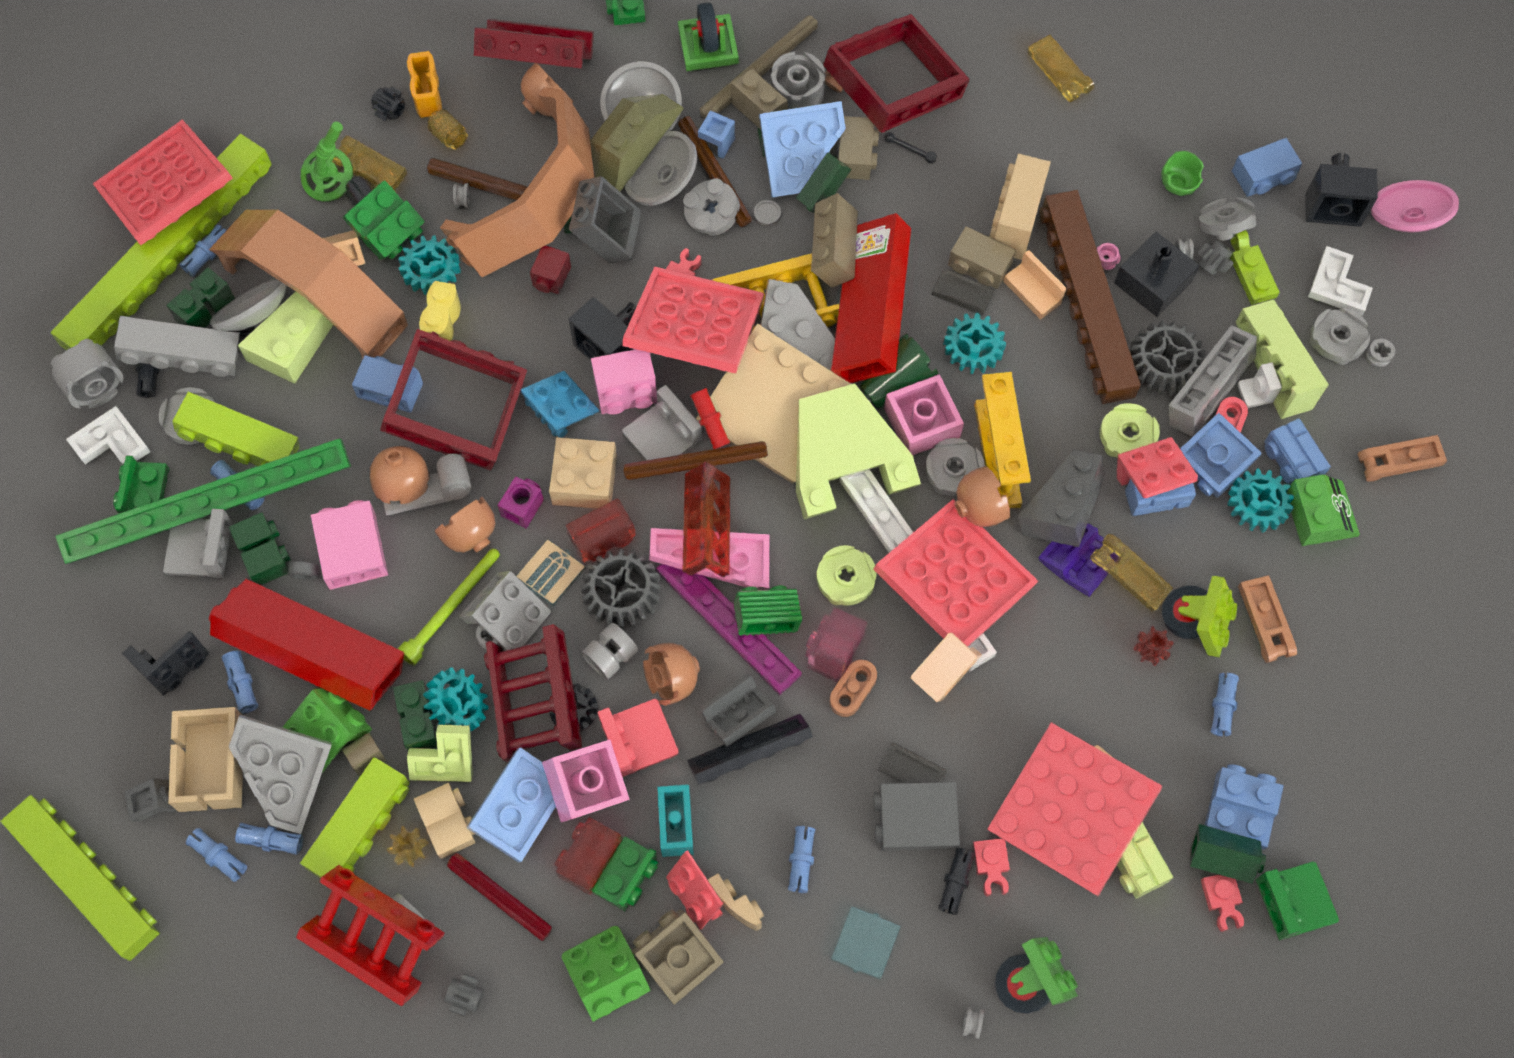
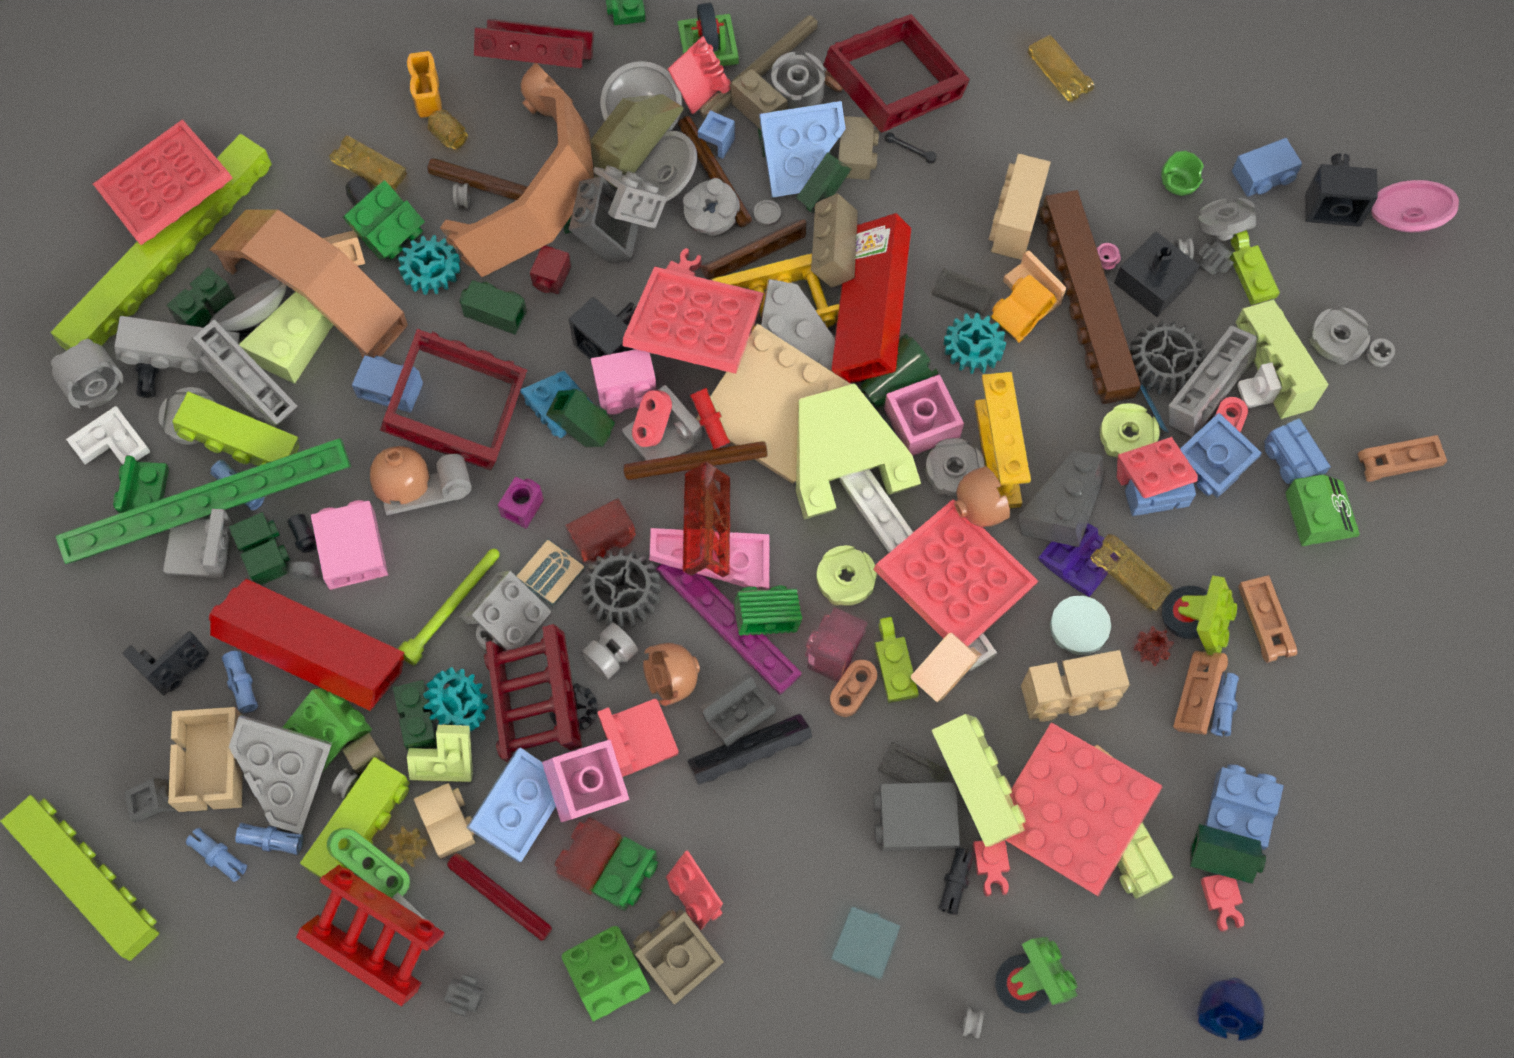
(201, 253): medium blue pin -> none
(240, 375): none -> light grey brick
(304, 537): none -> black pin
(325, 170): bright green dish -> none
(344, 782): none -> light grey bush
(380, 867): none -> bright green plate
(388, 103): black gear -> none
(441, 311): light yellow brick -> none
(468, 528): nougat cylinder -> none
(493, 306): none -> dark green brick
(581, 418): none -> dark green brick
(582, 473): tan brick -> none
(634, 200): none -> light grey bracket
(652, 420): none -> coral plate
(675, 820): teal brick -> none
(699, 75): none -> coral hinge
(742, 909): tan slope -> none
(755, 250): none -> reddish brown slope
(801, 859): medium blue pin -> none
(894, 664): none -> lime plate
(979, 779): none -> yellowish green wedge
(981, 257): dark tan brick -> none
(1023, 308): none -> light orange brick
(1080, 625): none -> light aqua tile
(1087, 684): none -> tan piece
(1150, 402): none -> dark azure sticker
(1200, 692): none -> nougat plate
(1231, 1008): none -> clear blue cylinder
(1264, 487): teal gear -> none
(1297, 900): green bracket -> none
(1332, 285): white plate -> none

